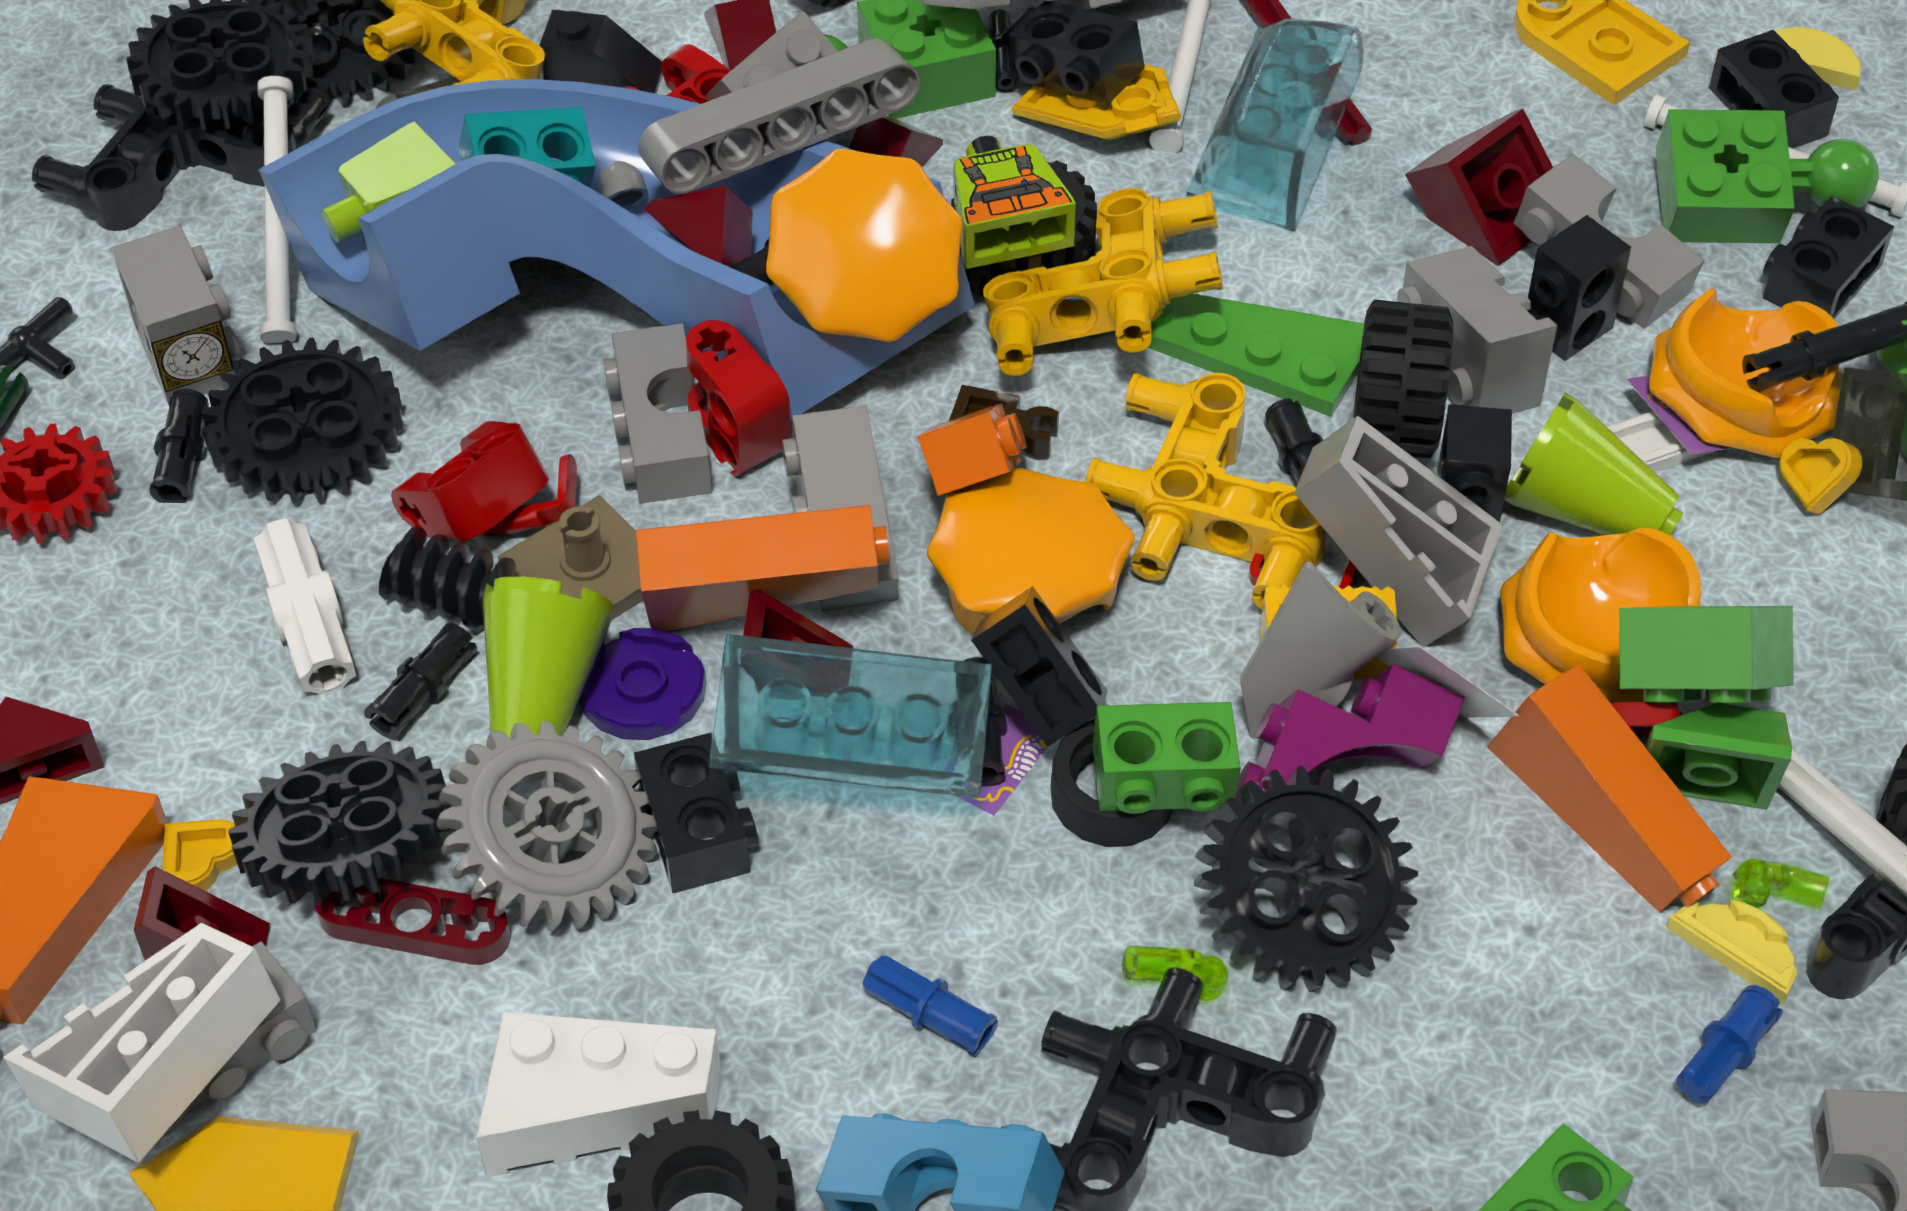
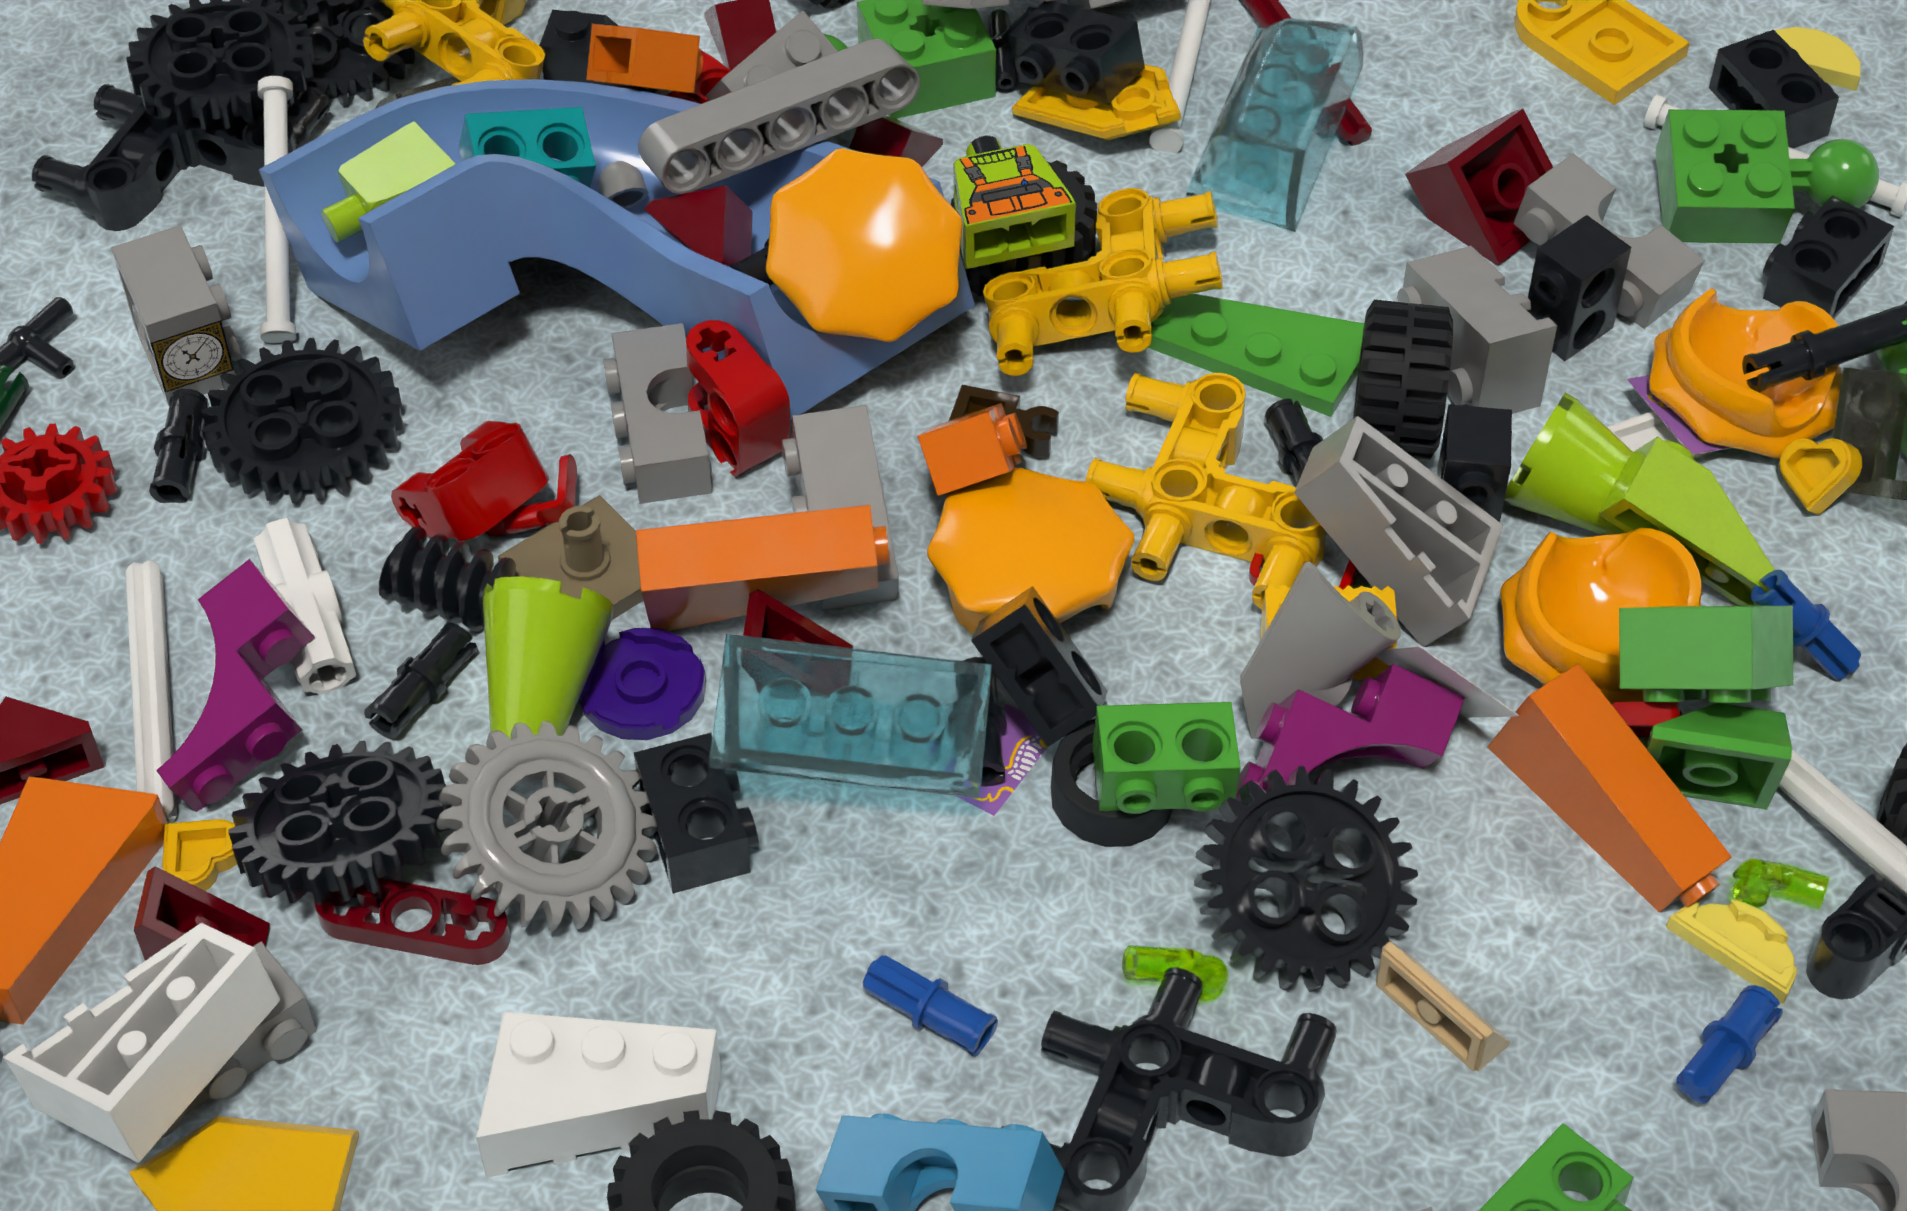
(150, 681): none -> white axle
(243, 715): none -> magenta arch
(644, 58): none -> orange piece
(1438, 1008): none -> tan slope
(1682, 498): none -> lime slope
(1810, 626): none -> blue axle

